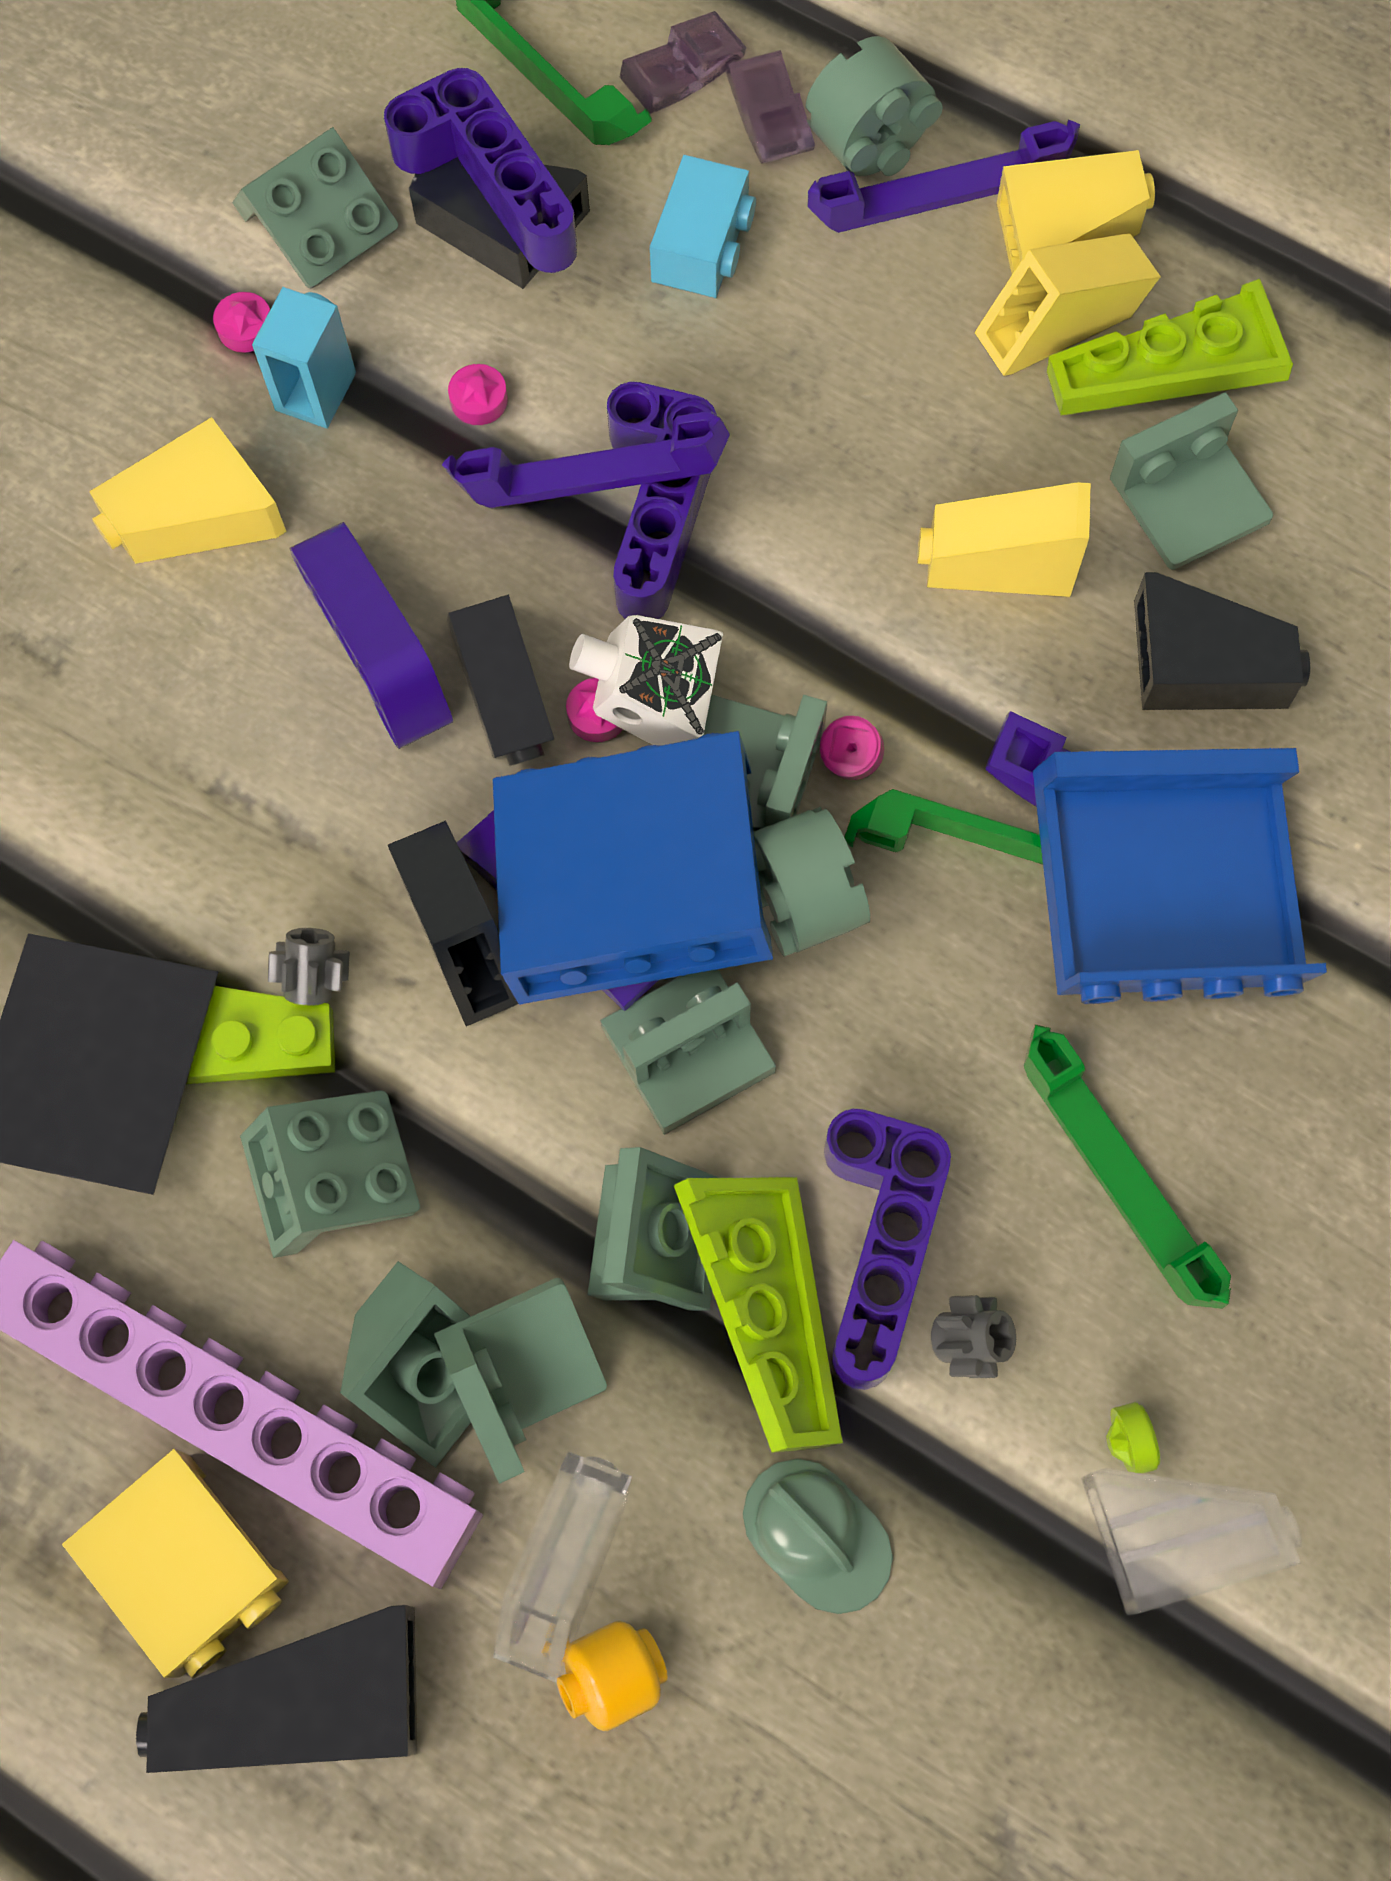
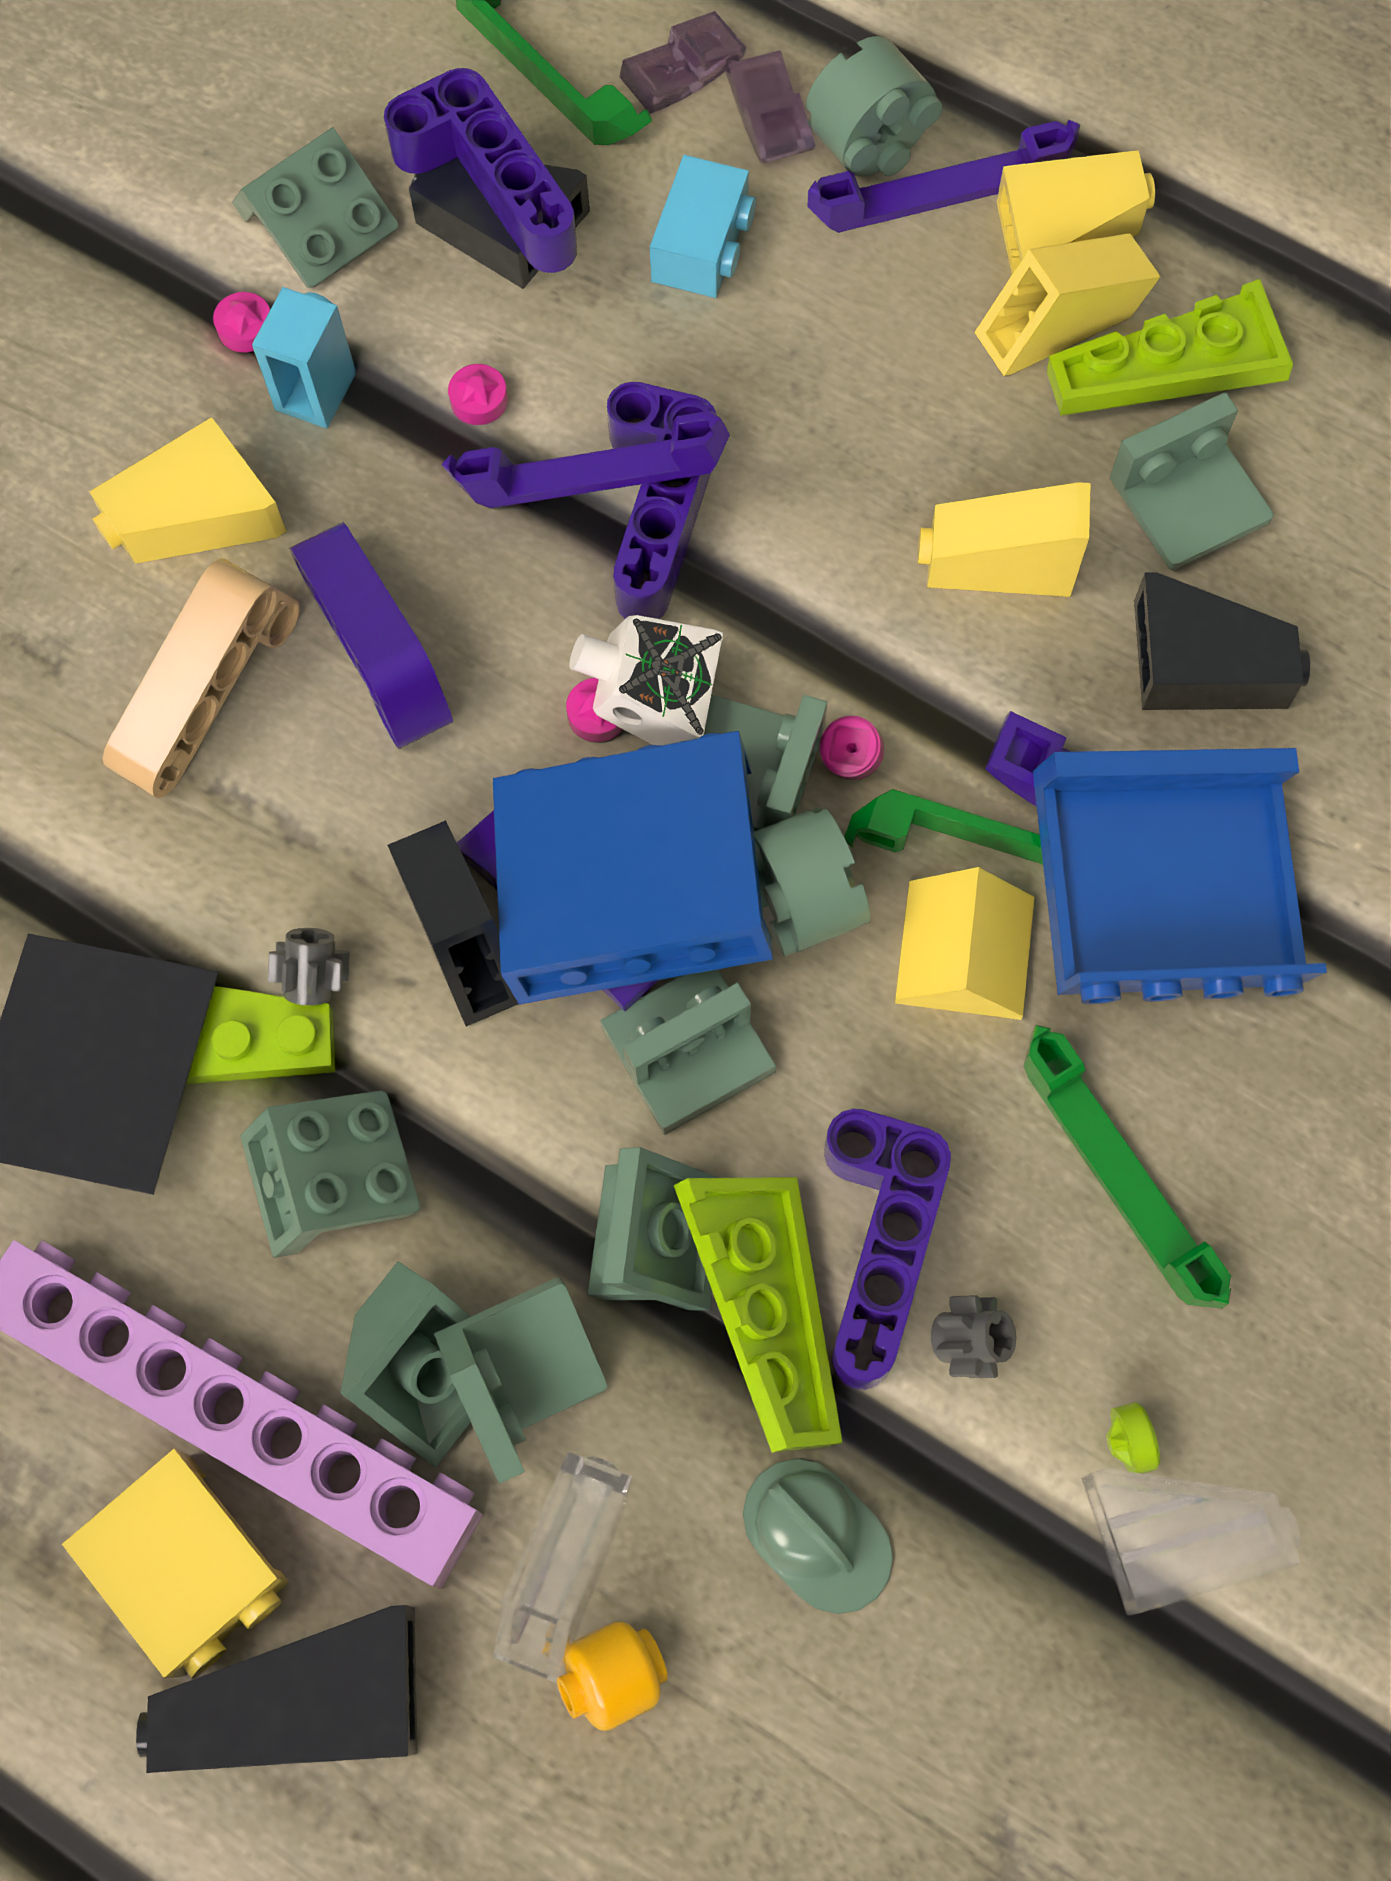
(195, 674): none -> tan beam
(501, 679): black slope -> none
(965, 944): none -> light yellow slope

